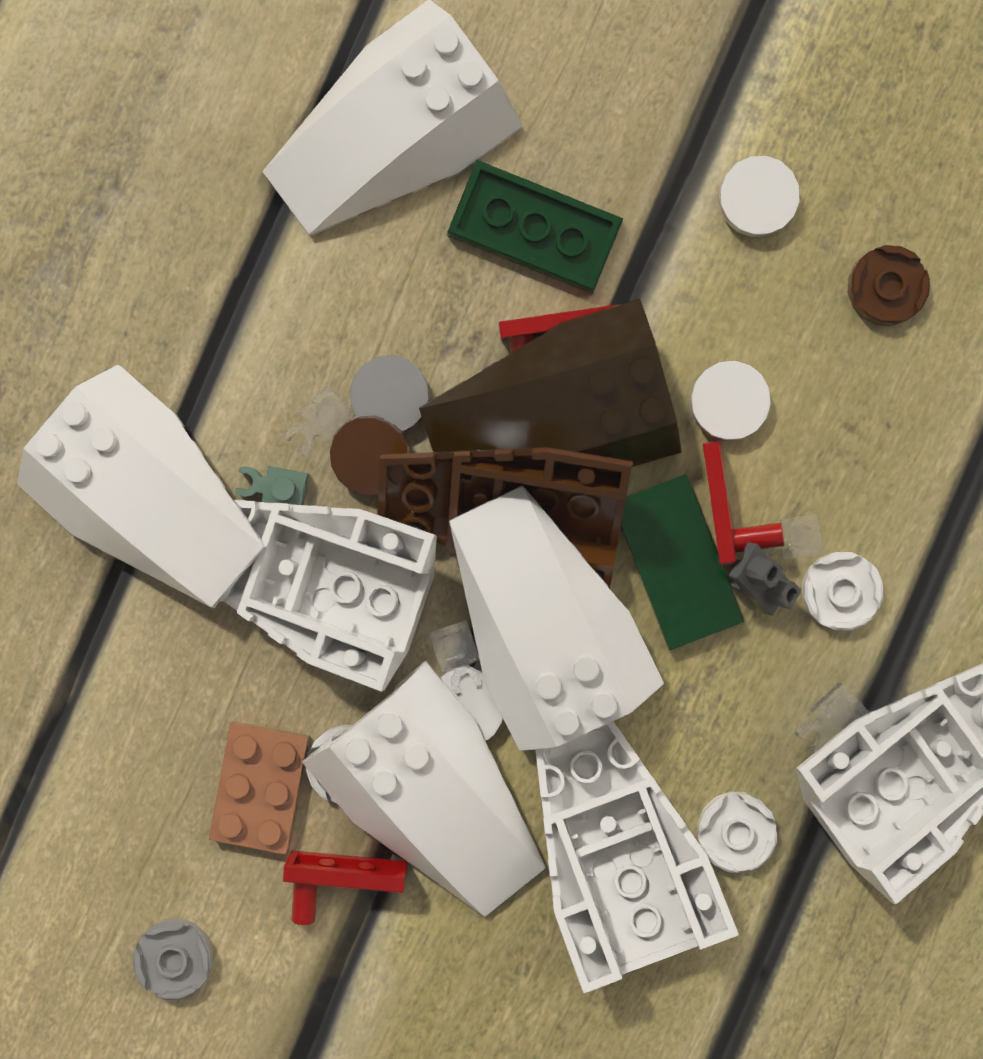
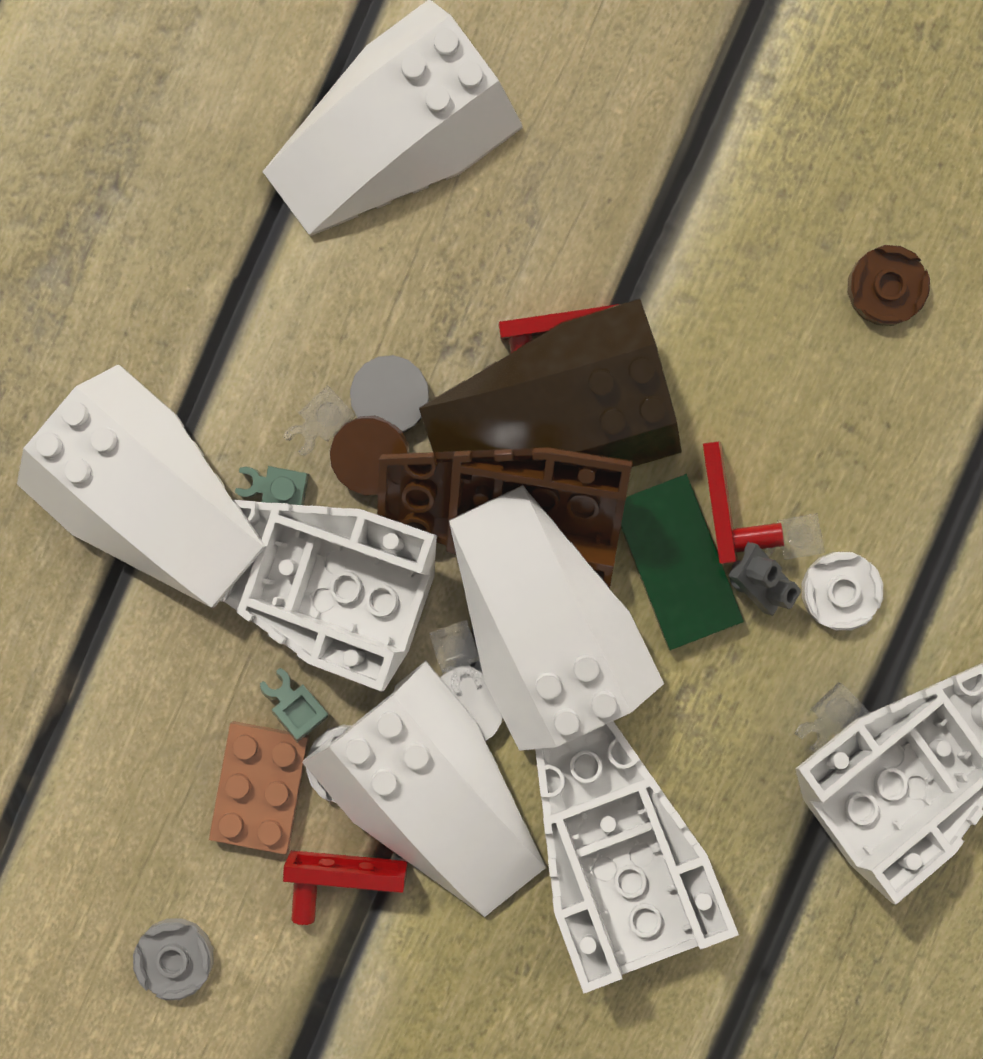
(296, 709): none -> sand green plate
(534, 226): dark green tile -> none
(730, 400): white tile -> none
(737, 832): white tile -> none
(759, 196): white tile -> none

